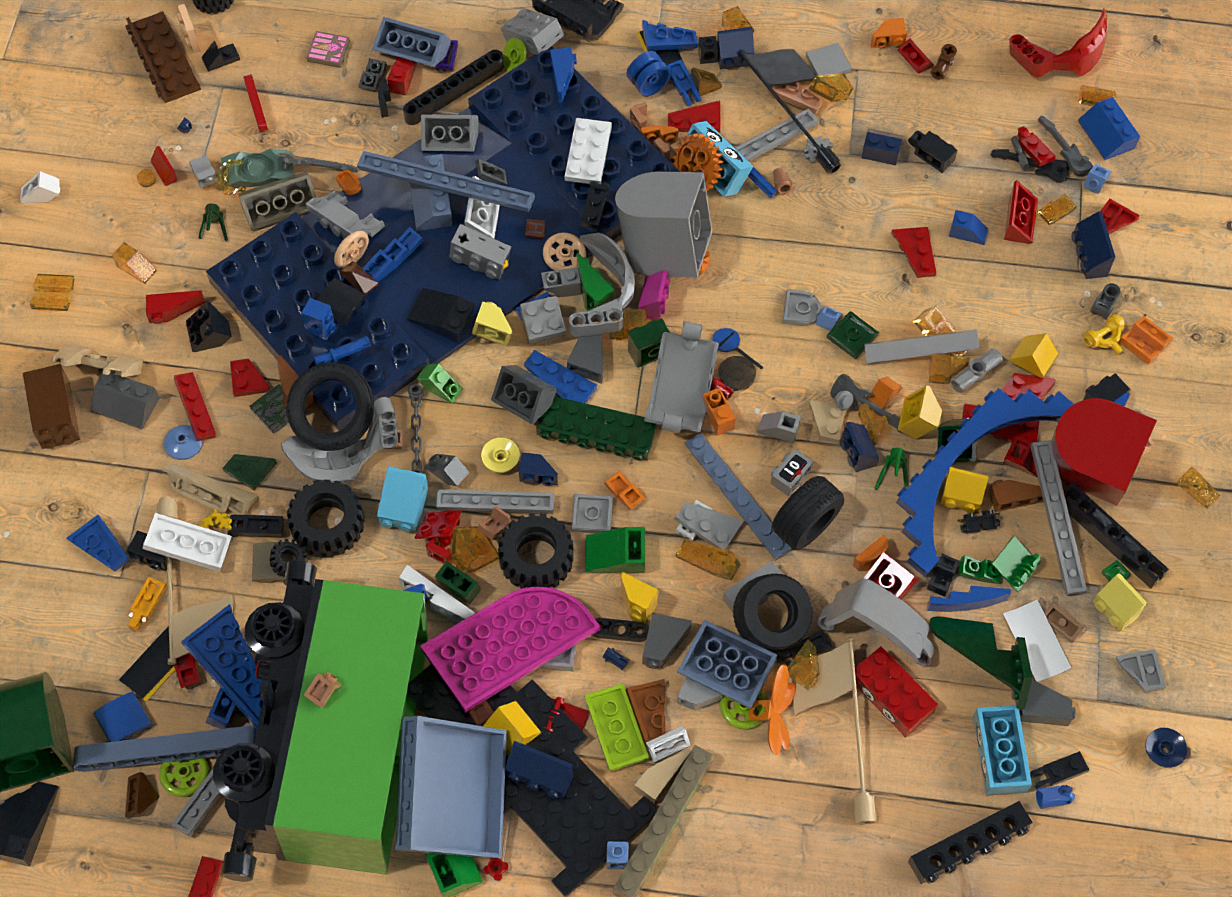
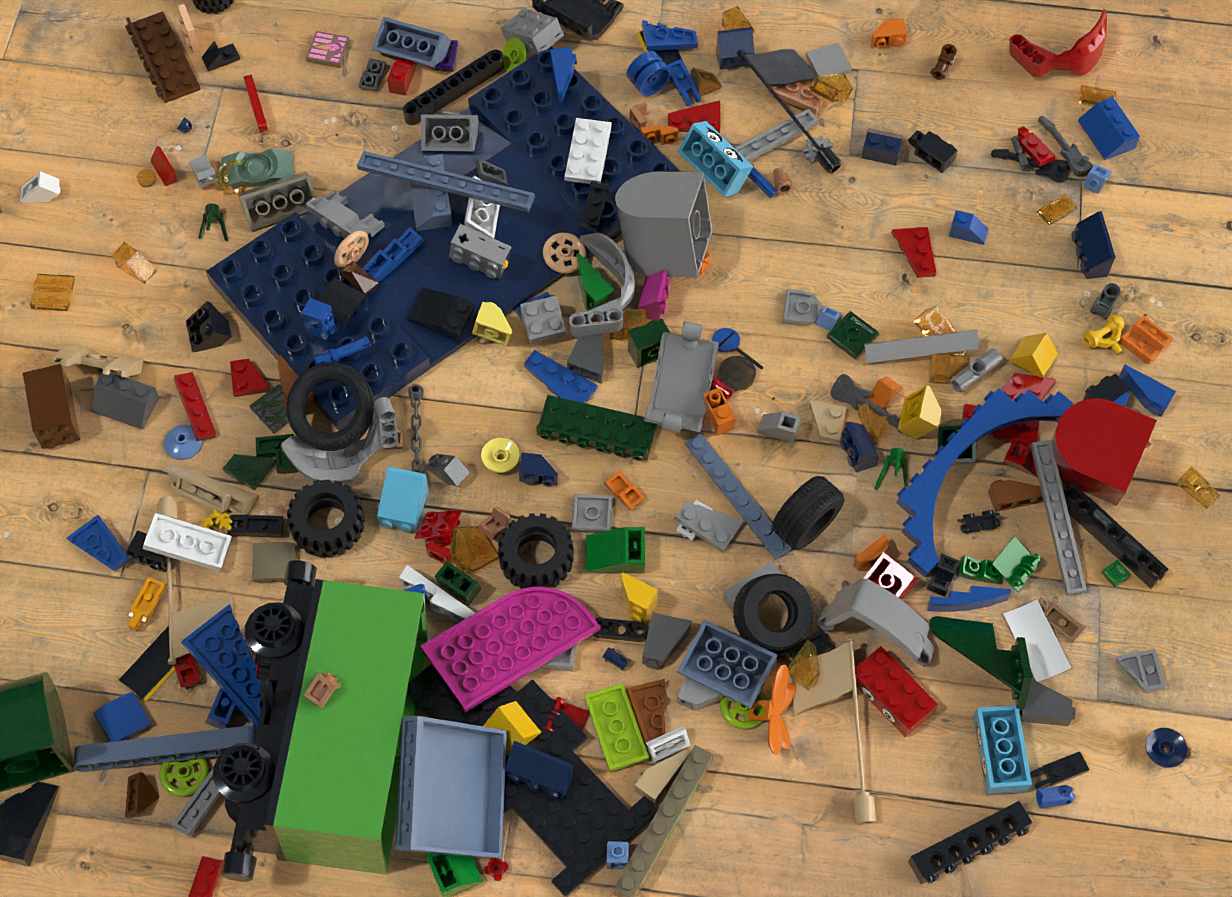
(169, 306): red slope -> none
(271, 446): none -> dark green plate
(282, 547): black tyre -> none
(288, 158): dark grey piece -> none
(348, 182): orange tile -> none
(383, 96): black slope -> none
(439, 382): bright green slope -> none
(481, 713): copper tile -> none
(486, 500): light grey plate -> none
(523, 393): dark grey slope -> none
(535, 229): copper tile -> none
(562, 282): light grey slope -> none
(664, 148): nougat bracket -> none
(698, 154): orange gear -> none
(708, 49): black brick -> none
(711, 559): clear yellow slope -> none
(791, 472): light grey brick -> none
(844, 400): light grey plate -> none
(915, 56): red slope -> none
(964, 490): yellow slope -> none
(1021, 215): red slope -> none
(1117, 216): red wing -> none
(1119, 602): light yellow slope -> none
(1148, 391): none -> blue slope

